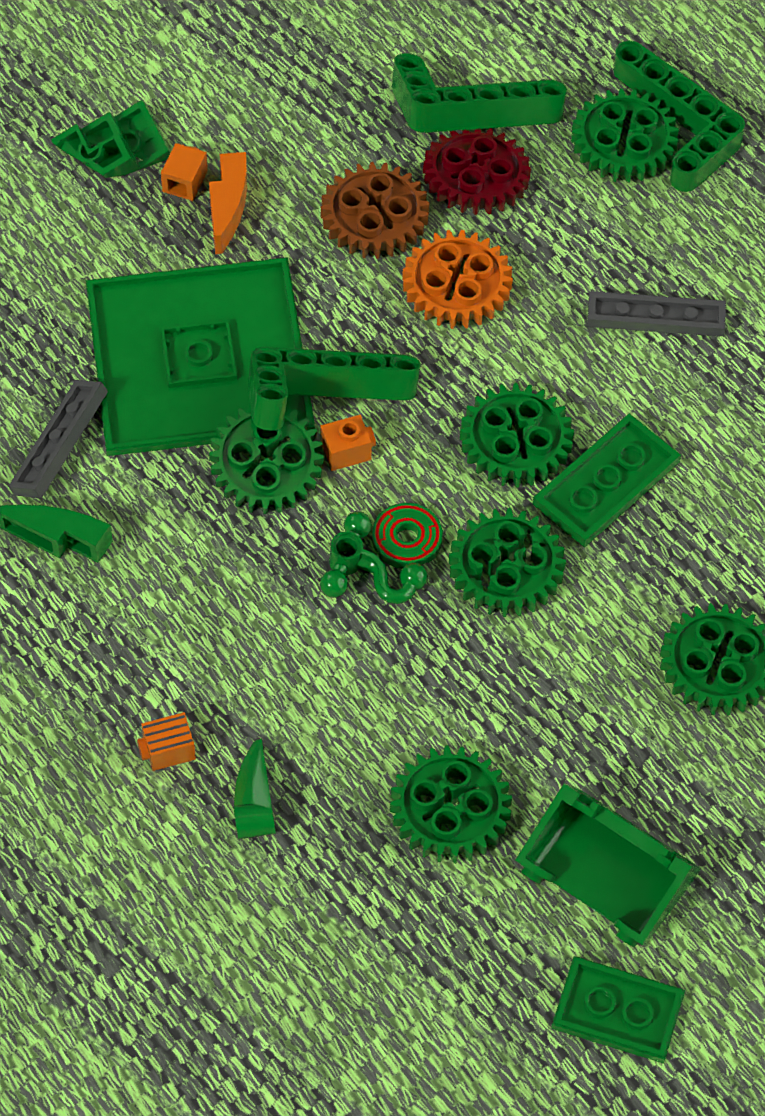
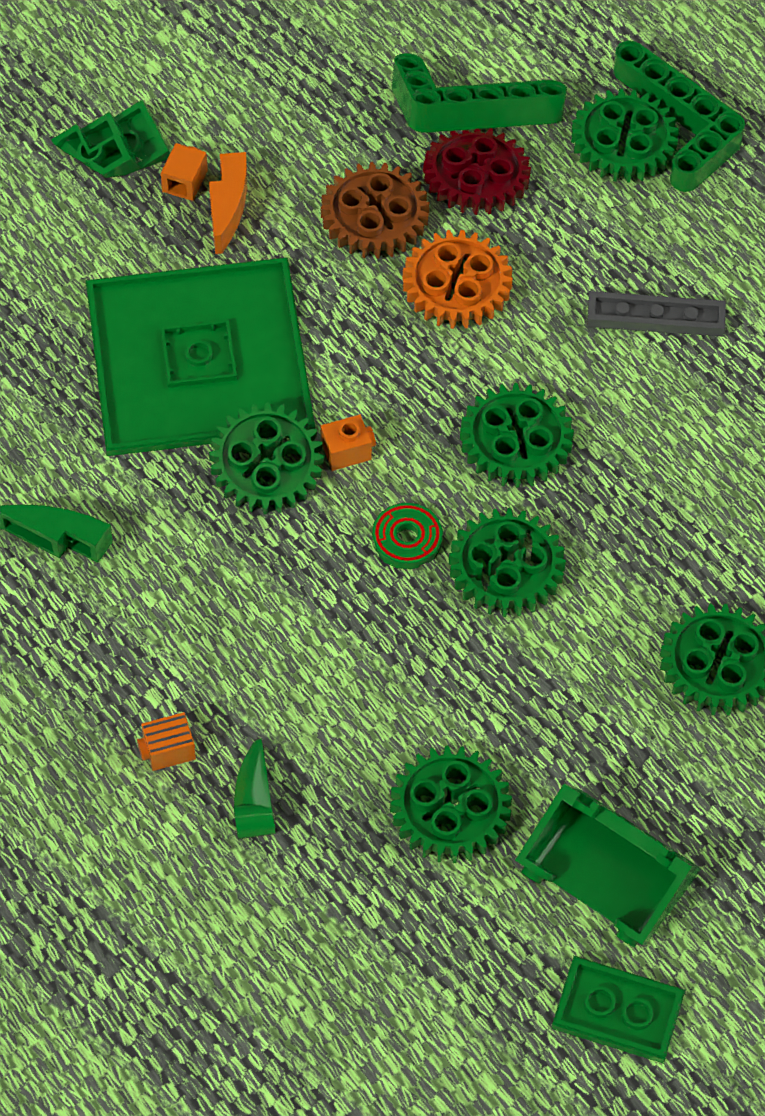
(58, 439): dark grey plate -> none
(327, 373): green beam -> none
(334, 581): green piece -> none
(606, 480): green plate -> none

